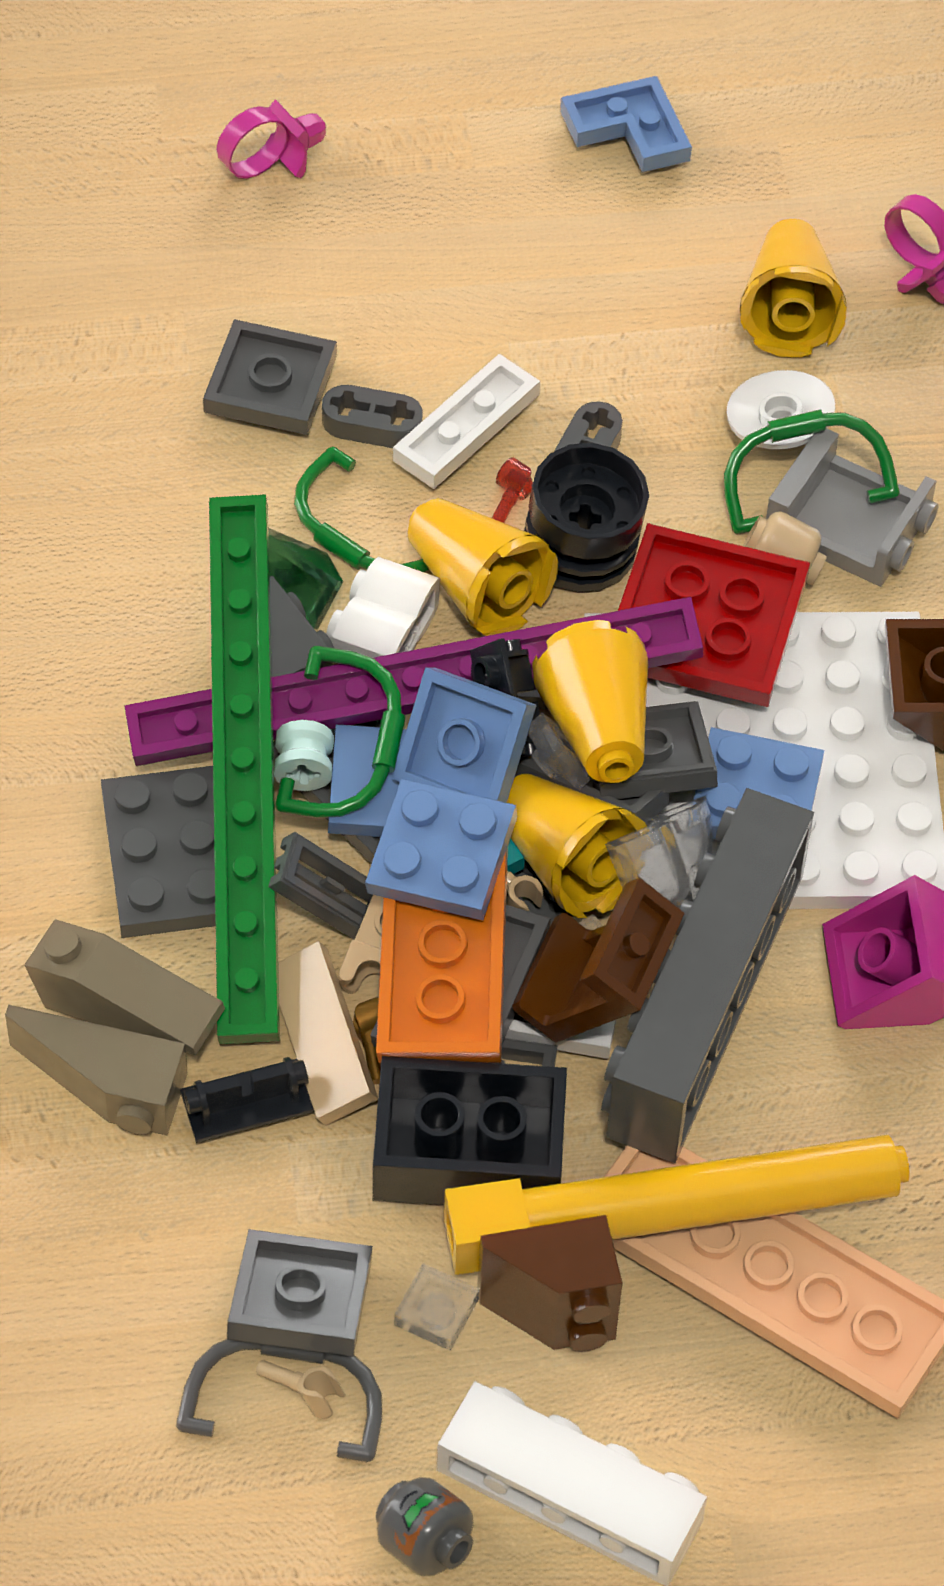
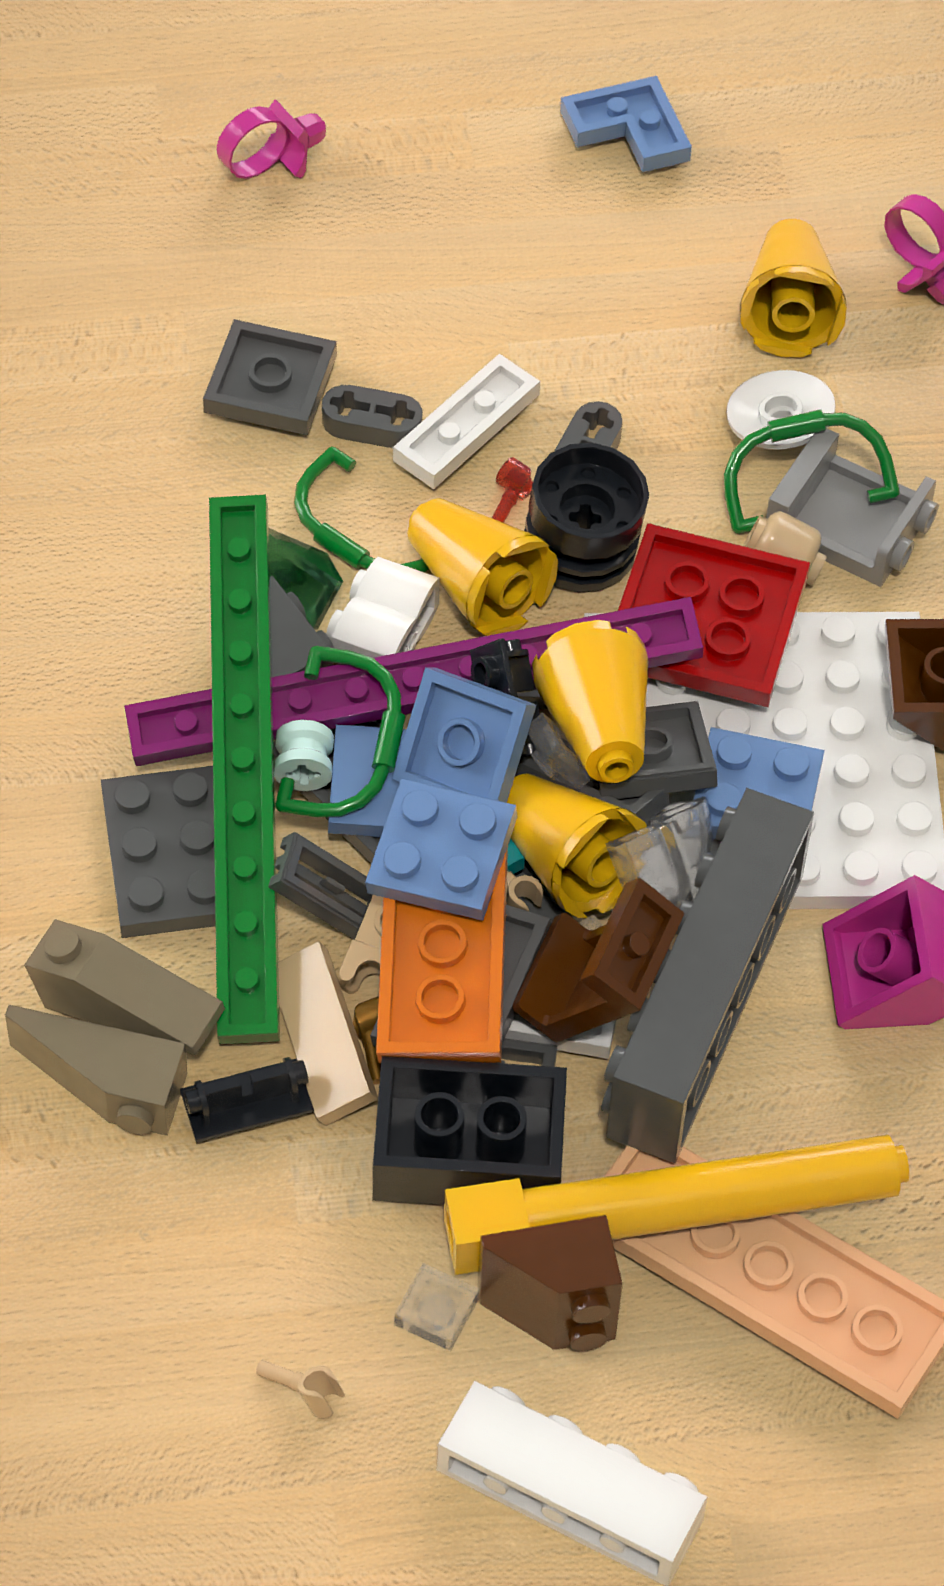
(300, 1292): plate -> none
(361, 1452): dark grey piece -> none
(424, 1526): dark grey head -> none

